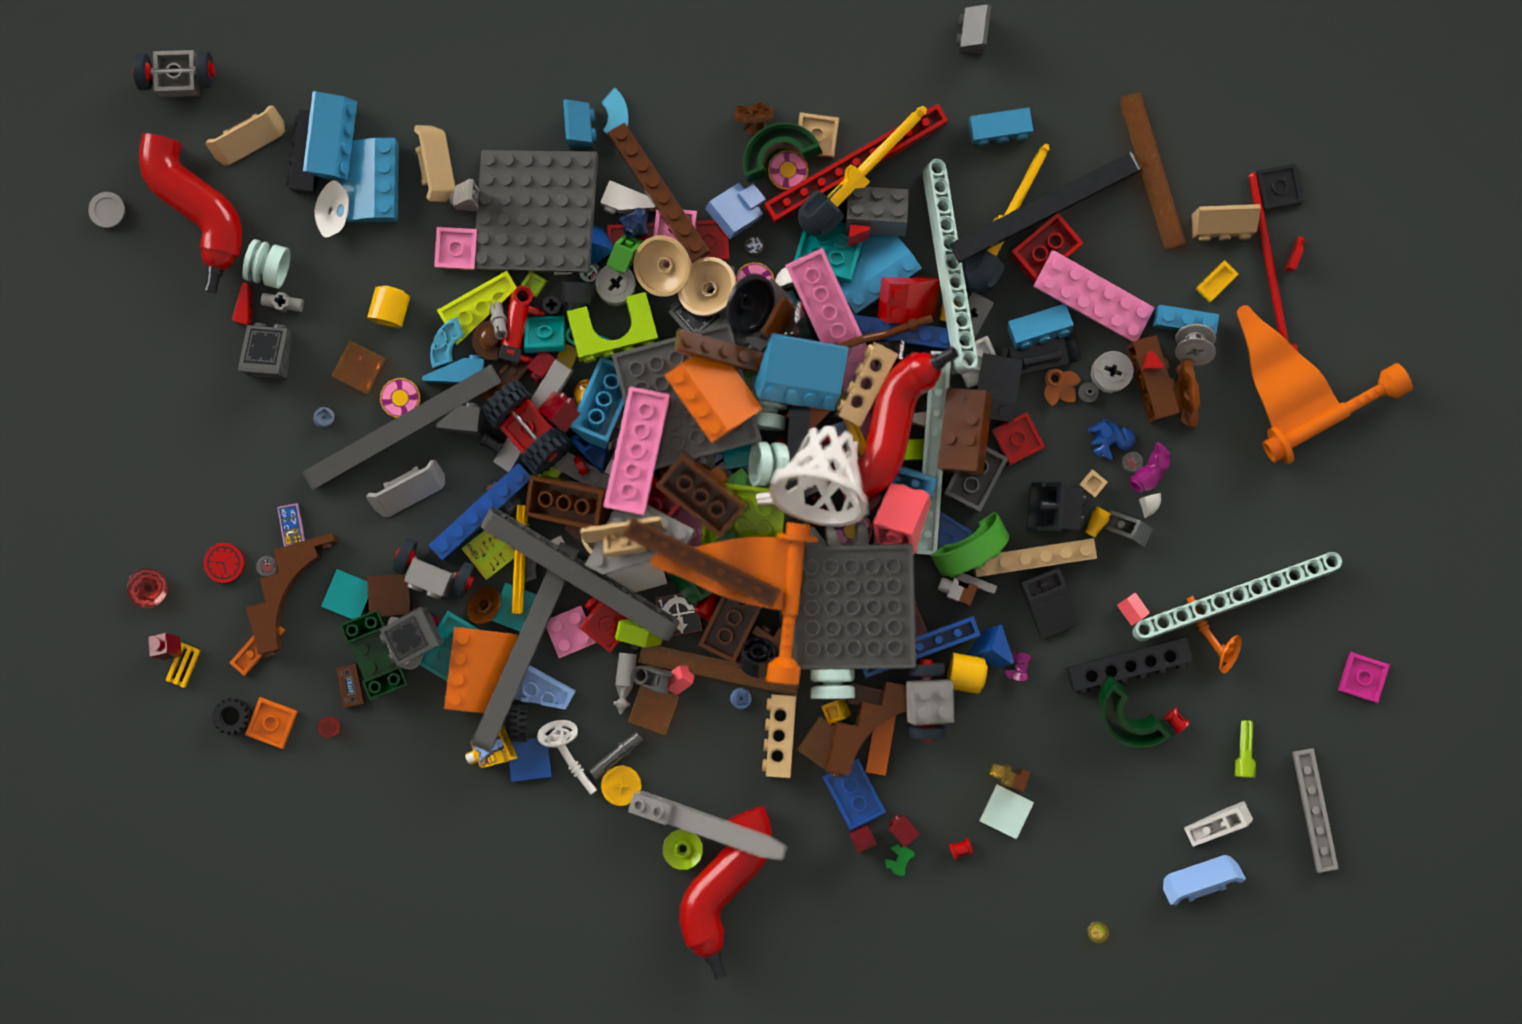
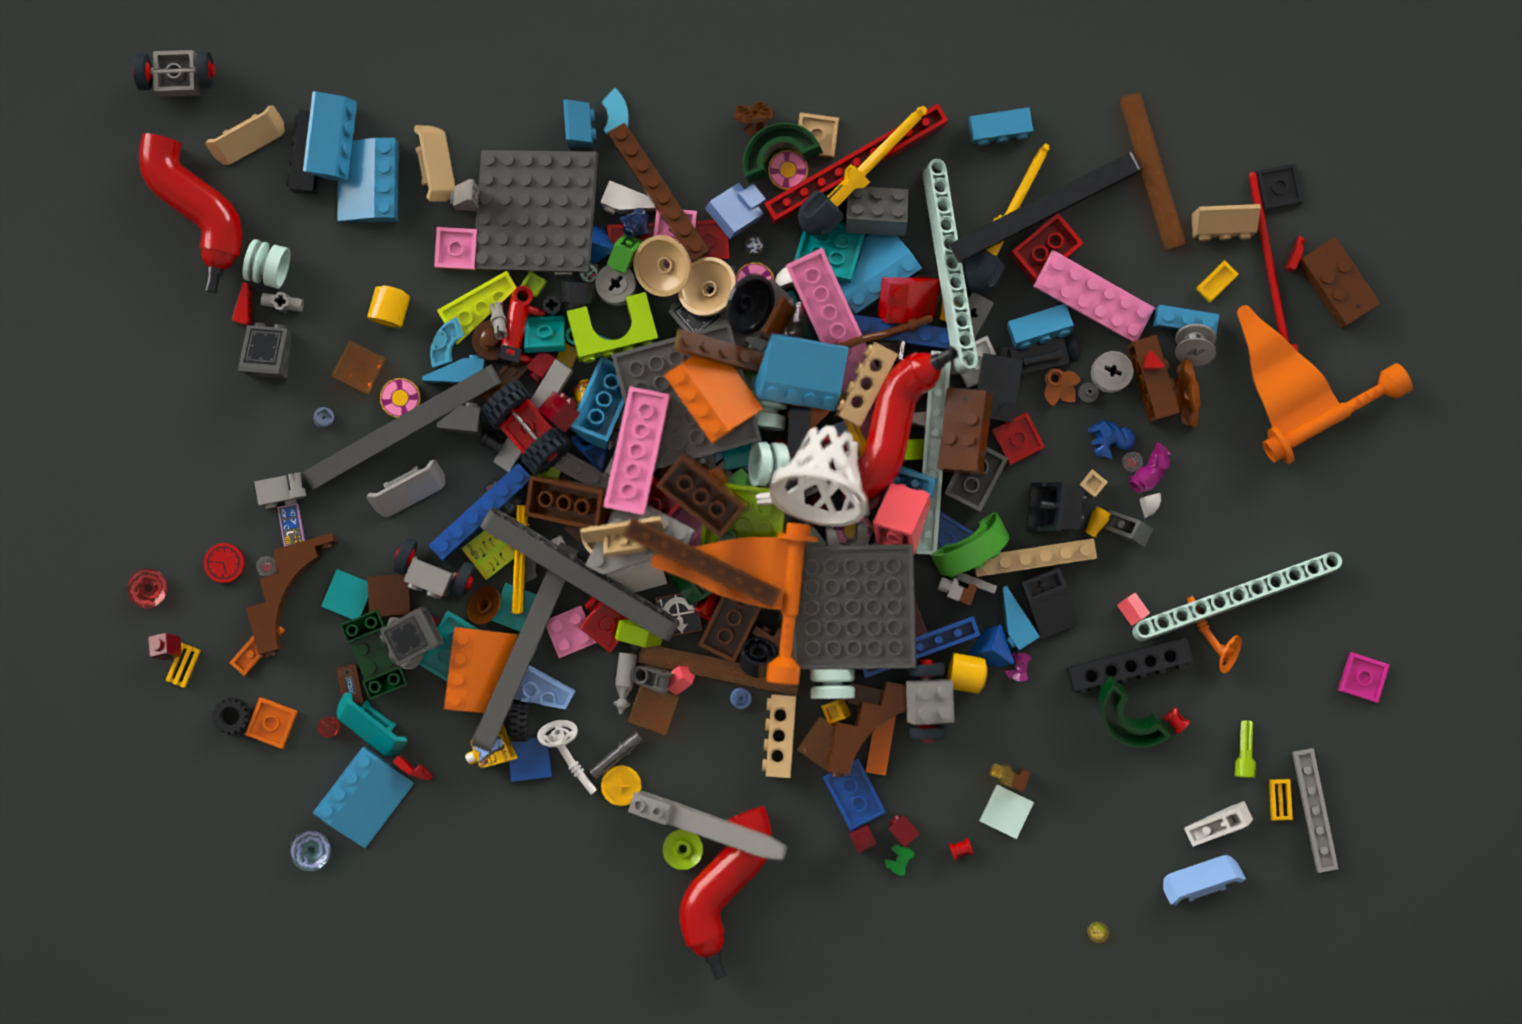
(107, 210): light grey piece -> none
(279, 490): none -> light grey hinge
(300, 850): none -> clear light blue dish
(331, 196): white piece -> none
(363, 797): none -> dark azure slope
(370, 726): none -> teal piece
(419, 772): none -> red slope
(581, 465): red tile -> none
(858, 234): red slope -> none
(974, 29): slope -> none
(1017, 625): none -> dark azure slope
(1279, 782): none -> yellow tile
(1338, 282): none -> reddish brown brick

